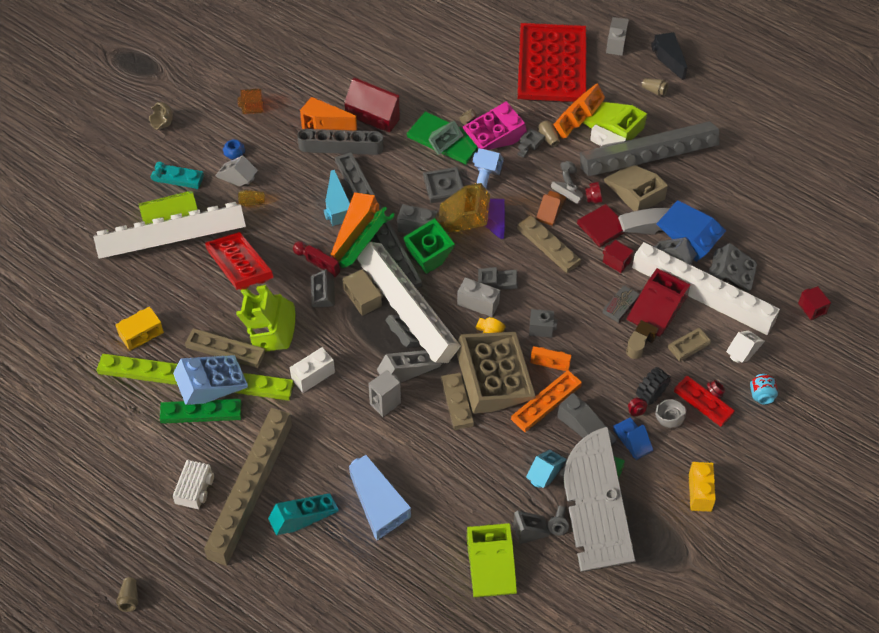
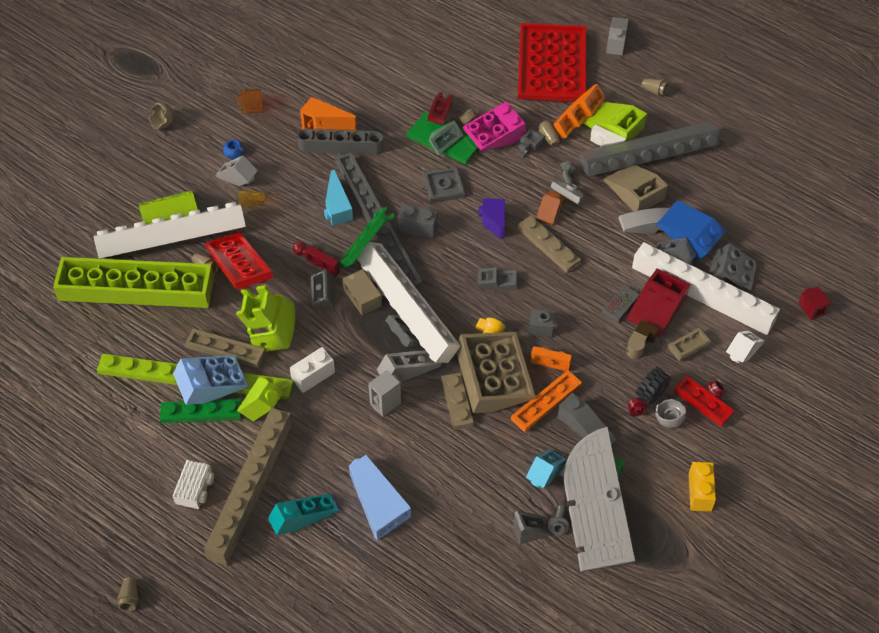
(134, 282): none -> lime brick
(139, 328): yellow brick -> none
(177, 175): teal plate -> none
(201, 259): none -> dark tan cone
(260, 399): none -> lime slope
(358, 215): orange slope -> none
(373, 105): slope -> none
(429, 245): green slope -> none
(439, 109): none -> dark red hinge
(465, 209): clear yellow slope -> none
(478, 297): light grey brick -> none
(487, 163): light blue brick -> none
(491, 560): lime slope -> none
(593, 193): dark red piece -> none
(601, 225): dark red tile -> none
(617, 256): dark red brick -> none
(634, 438): blue slope -> none
(670, 54): black slope -> none
(764, 389): medium azure head -> none

